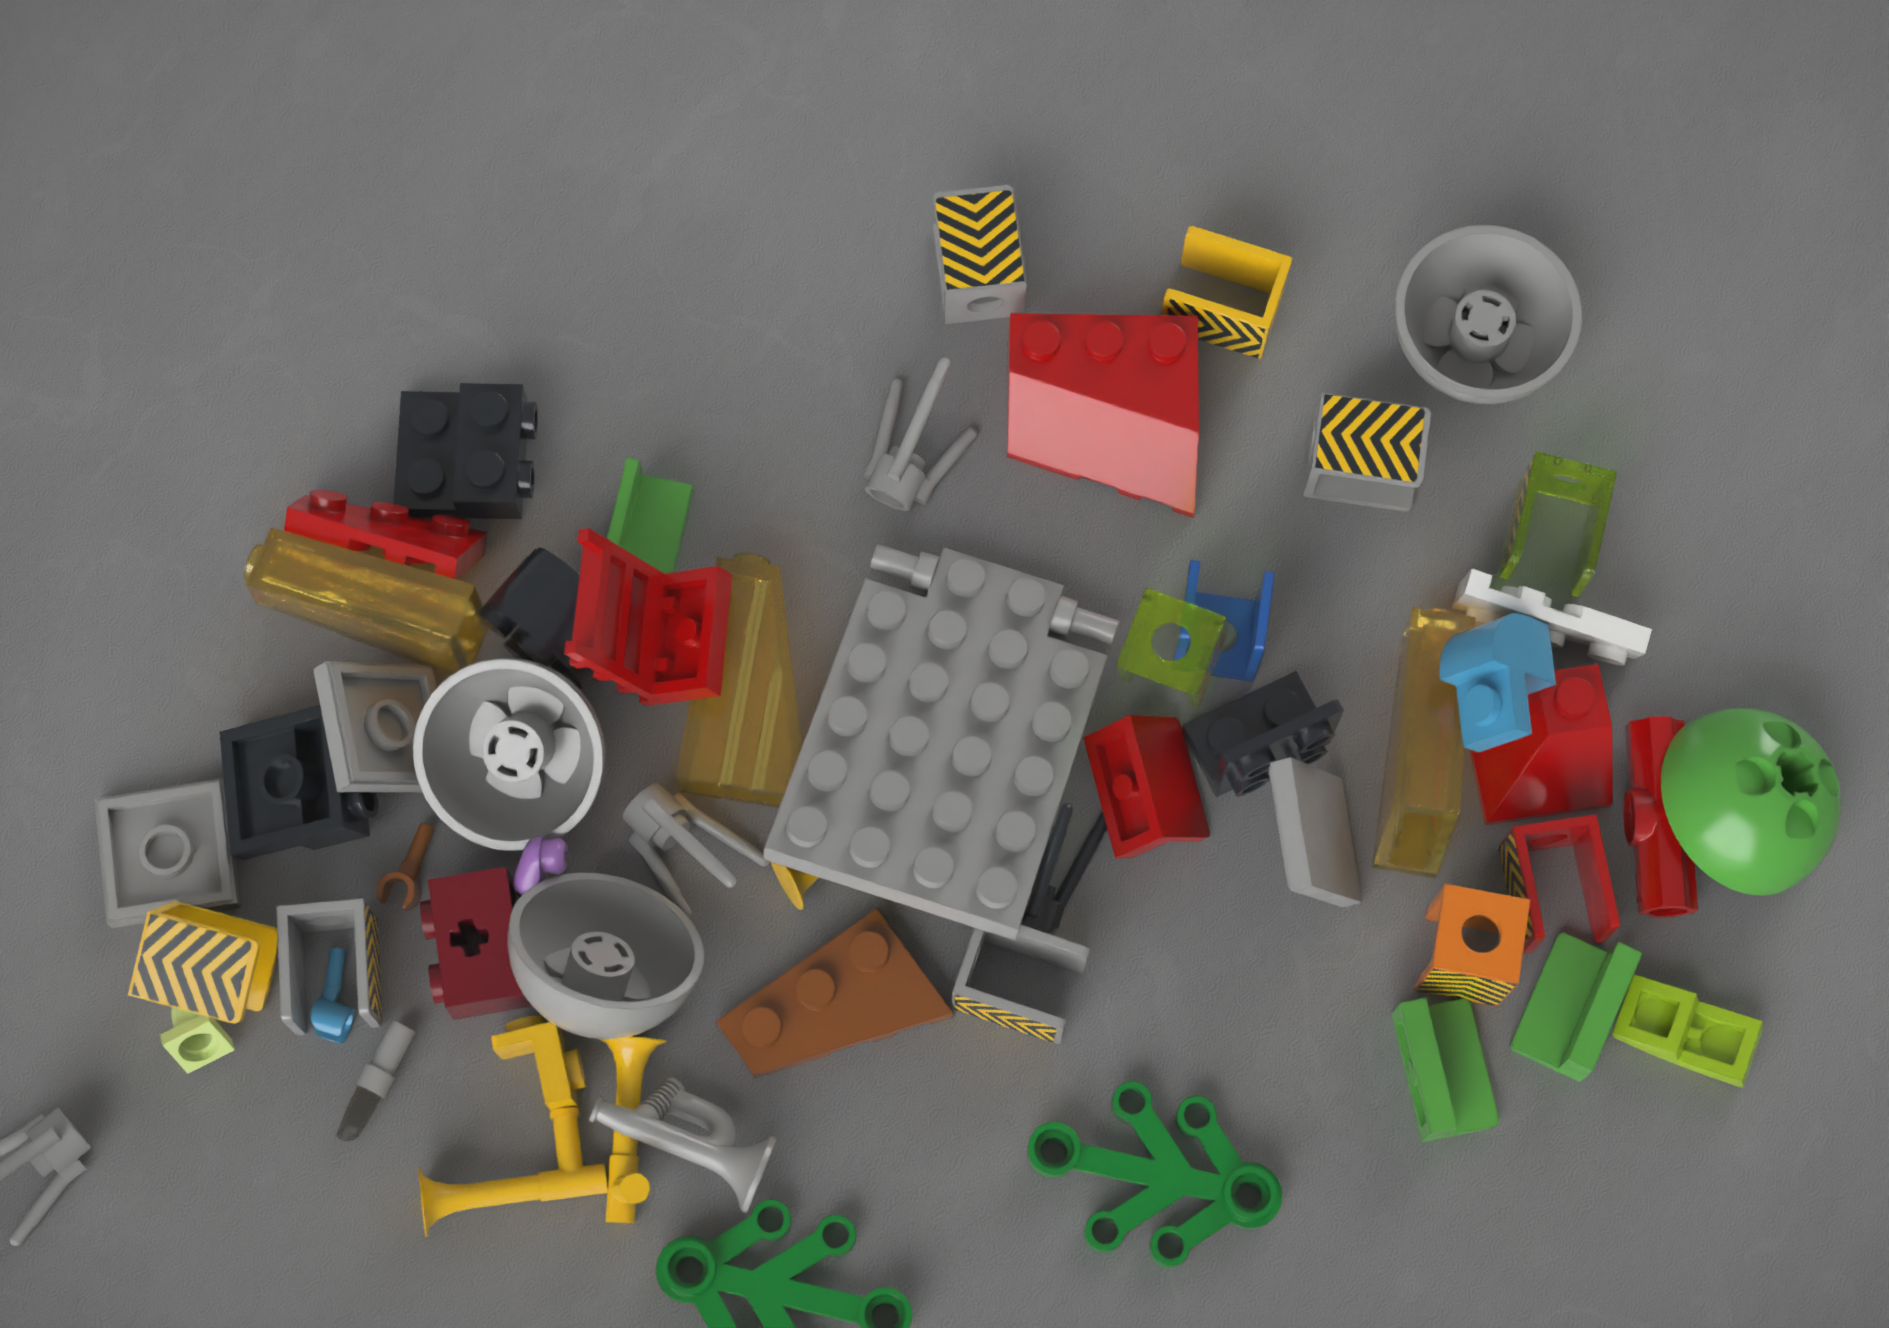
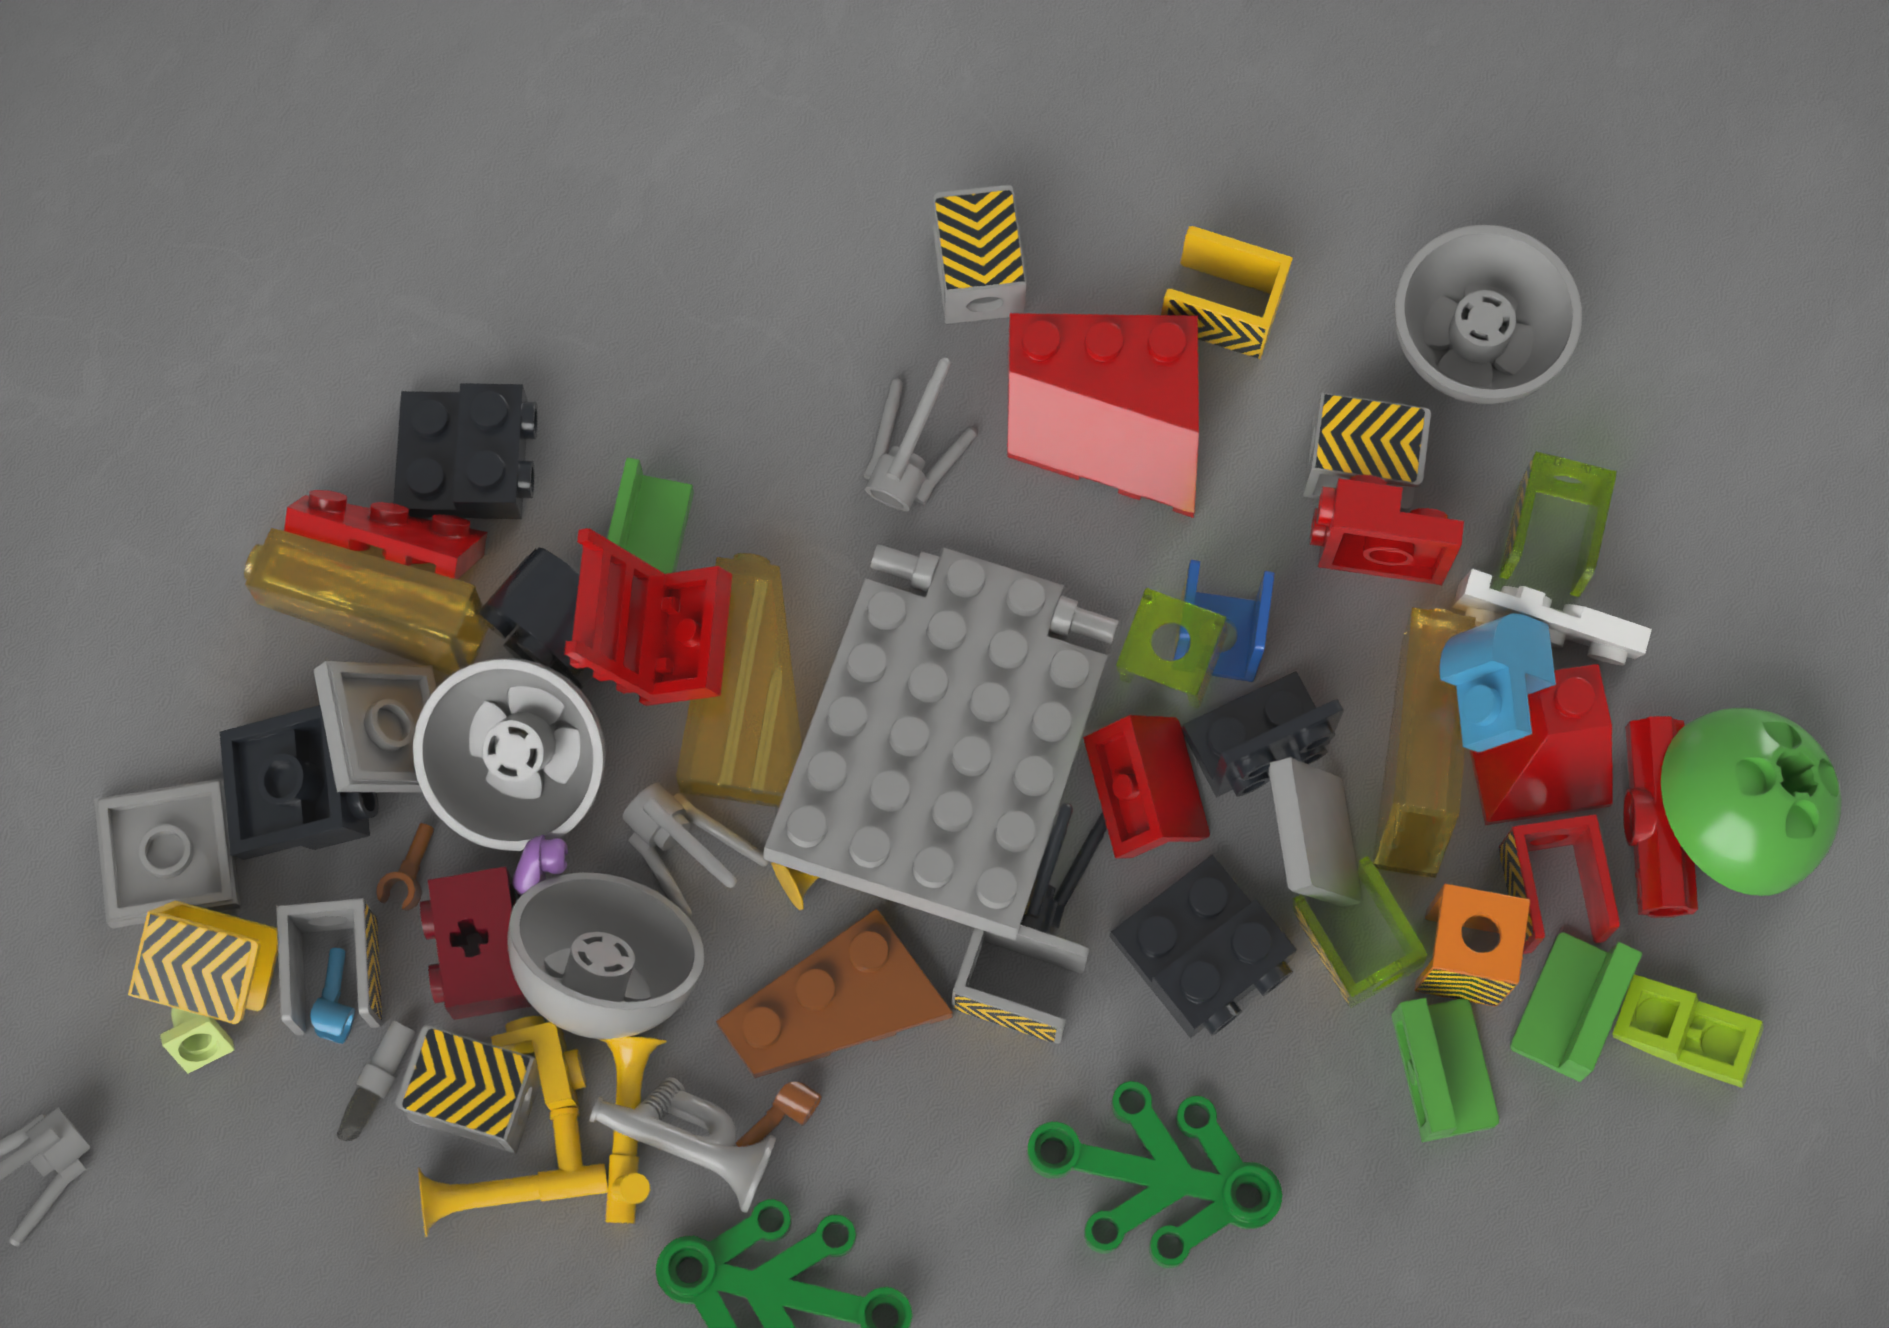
(469, 1088): none -> piece
(793, 1100): none -> dark orange hand
(1205, 948): none -> black plate
(1368, 535): none -> red plate
(1415, 953): none -> clear neon green piece

